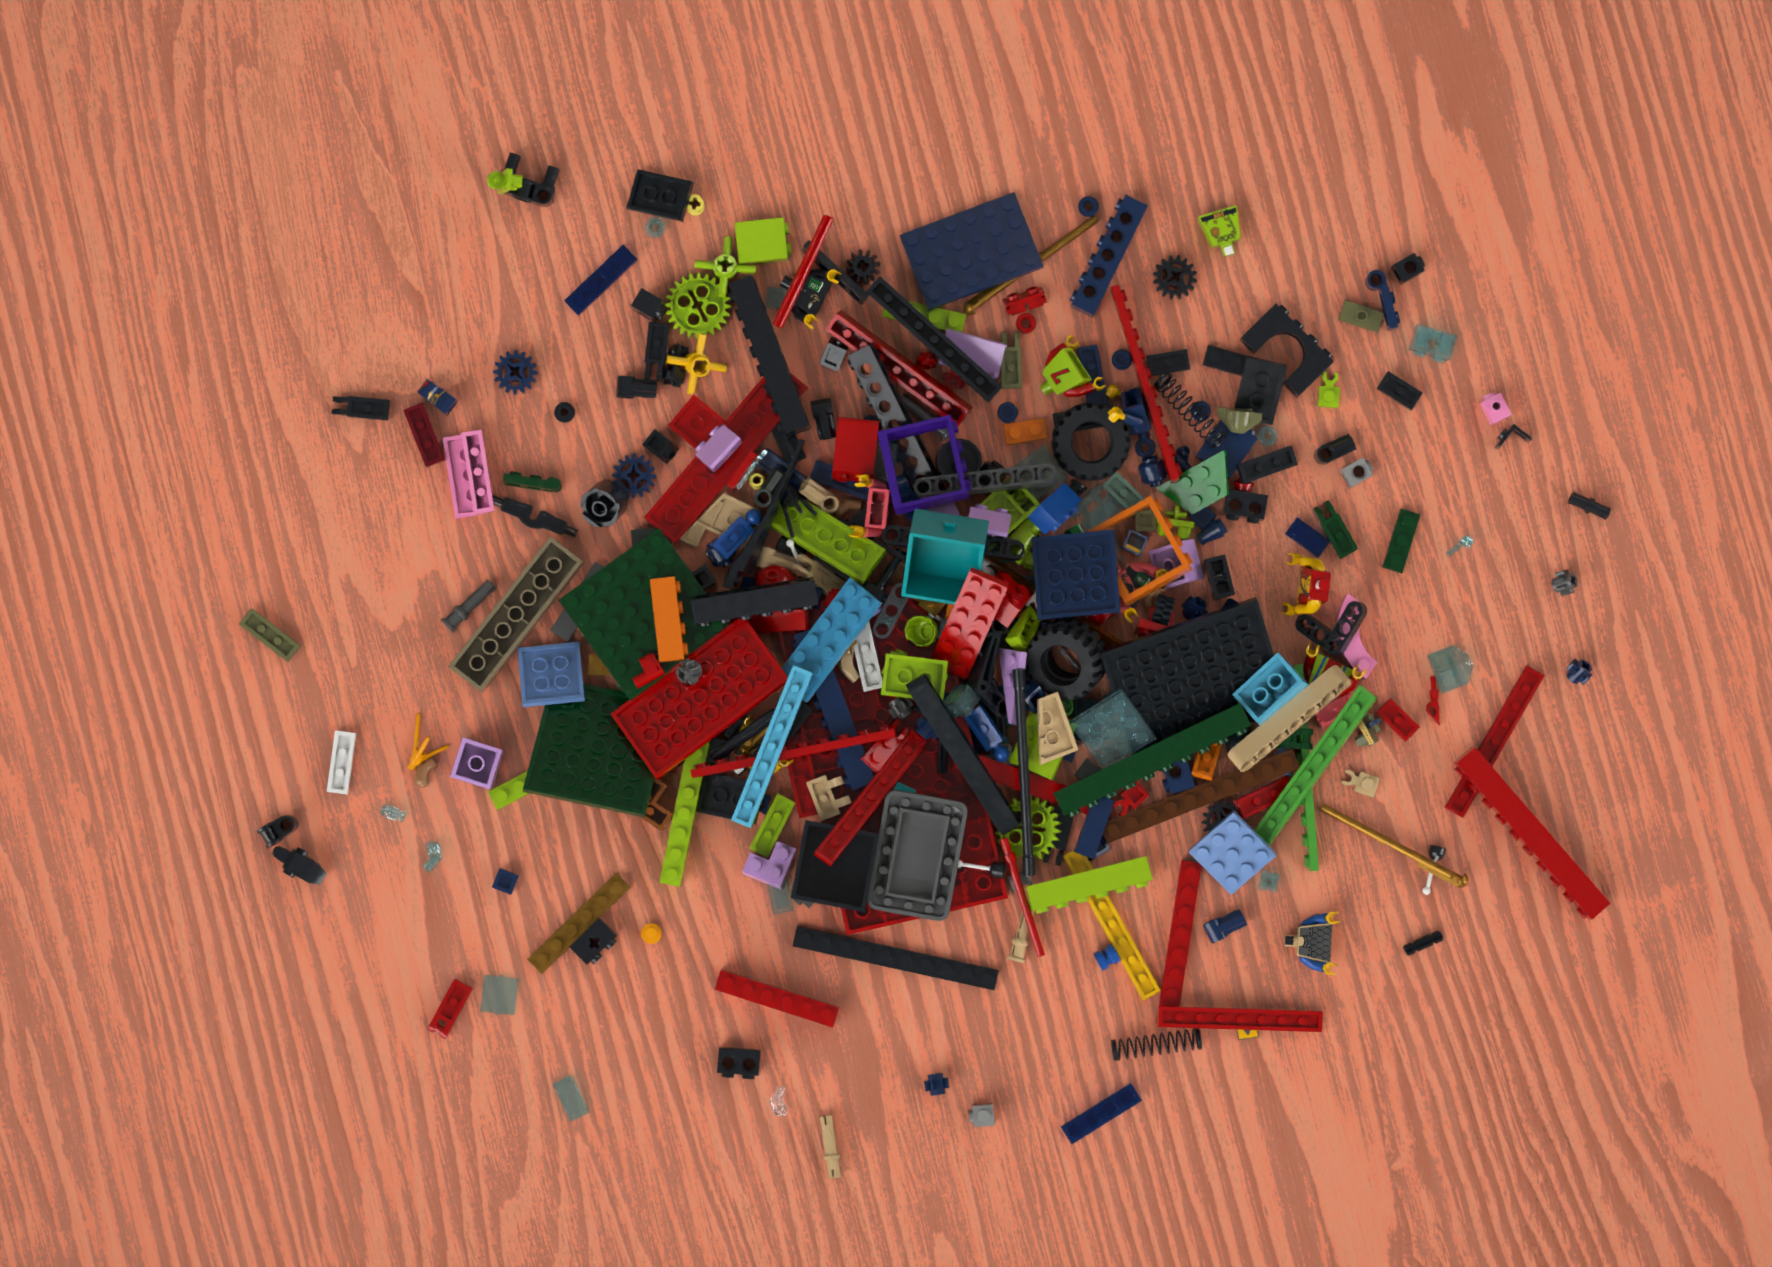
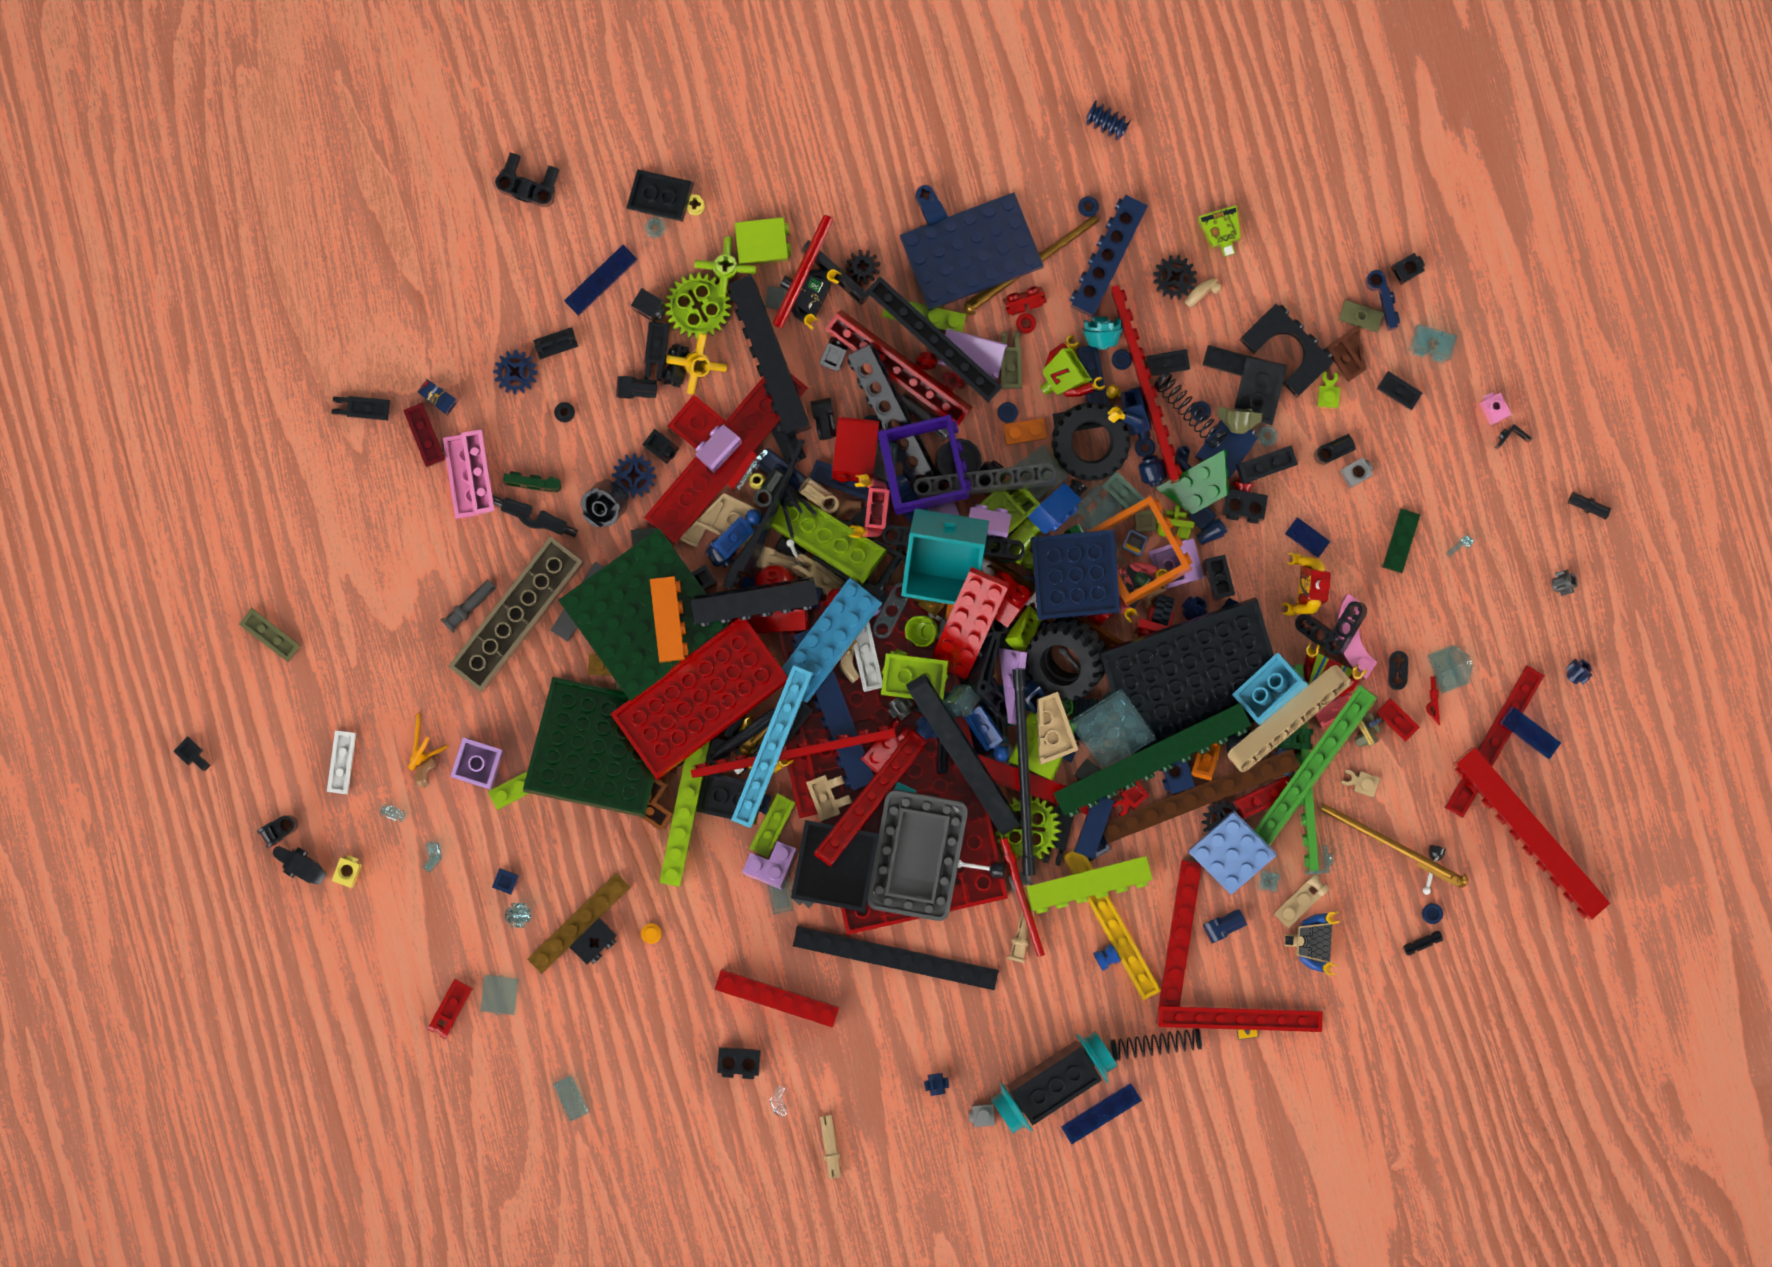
(190, 753): none -> black plate
(340, 878): none -> light yellow brick
(504, 181): lime hips -> none
(518, 915): none -> clear light blue gear
(551, 674): medium blue plate -> none
(555, 343): none -> black hinge
(651, 668): red piece -> none
(689, 671): dark grey gear -> none
(932, 208): none -> dark blue piece
(1054, 1082): none -> black brick
(1102, 332): none -> teal cone
(1107, 121): none -> dark blue piece
(1201, 290): none -> tan arm
(1300, 901): none -> tan plate
(1327, 857): none -> clear light blue bracket
(1336, 531): dark green hinge -> none
(1348, 354): none -> copper wing
(1403, 671): none -> black beam
(1432, 913): none -> dark blue tile
(1530, 732): none -> clear blue plate

